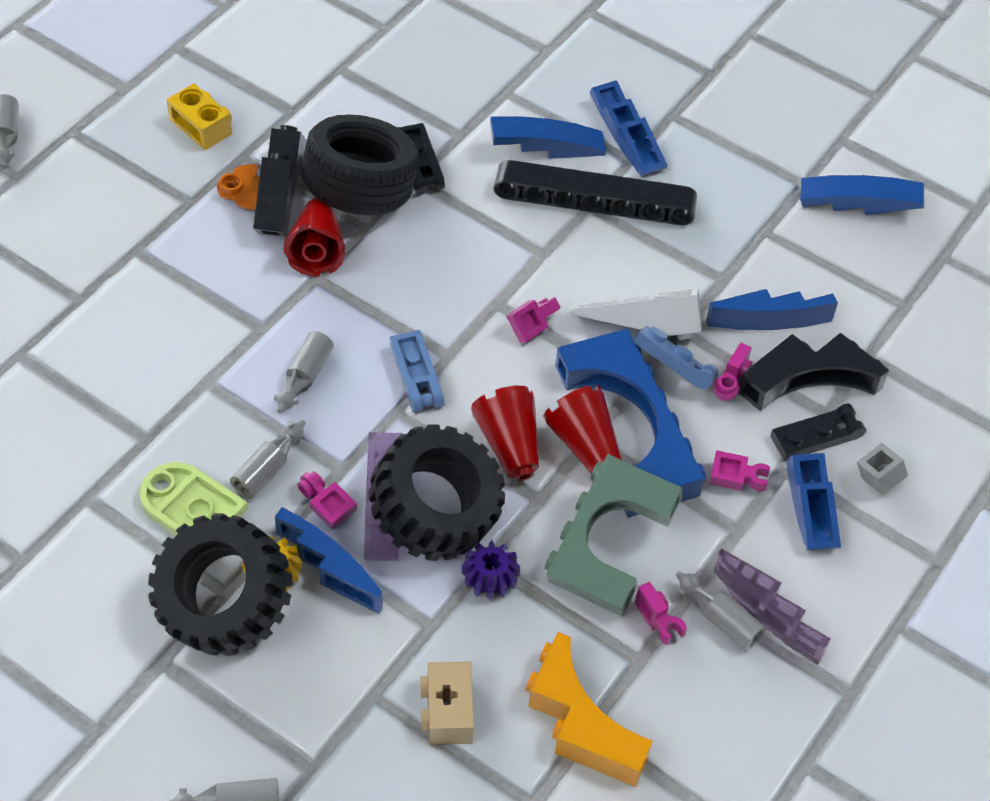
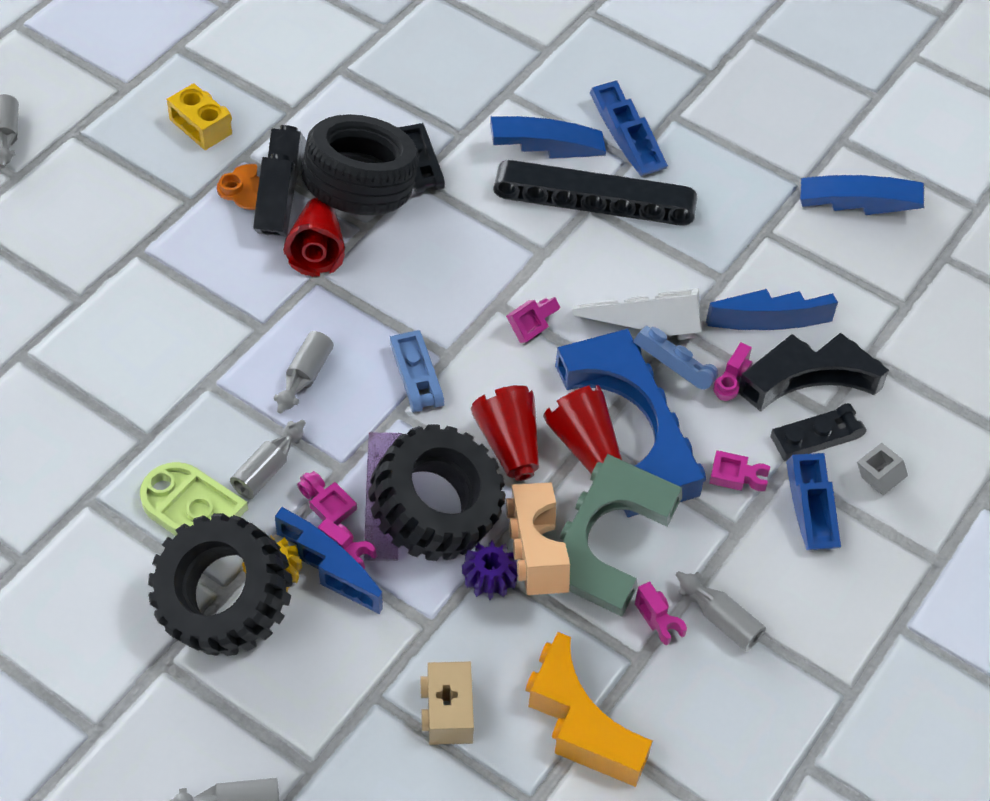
(345, 539): none -> dark pink plate
(542, 561): none -> light nougat arch
(760, 597): clear purple slope -> none

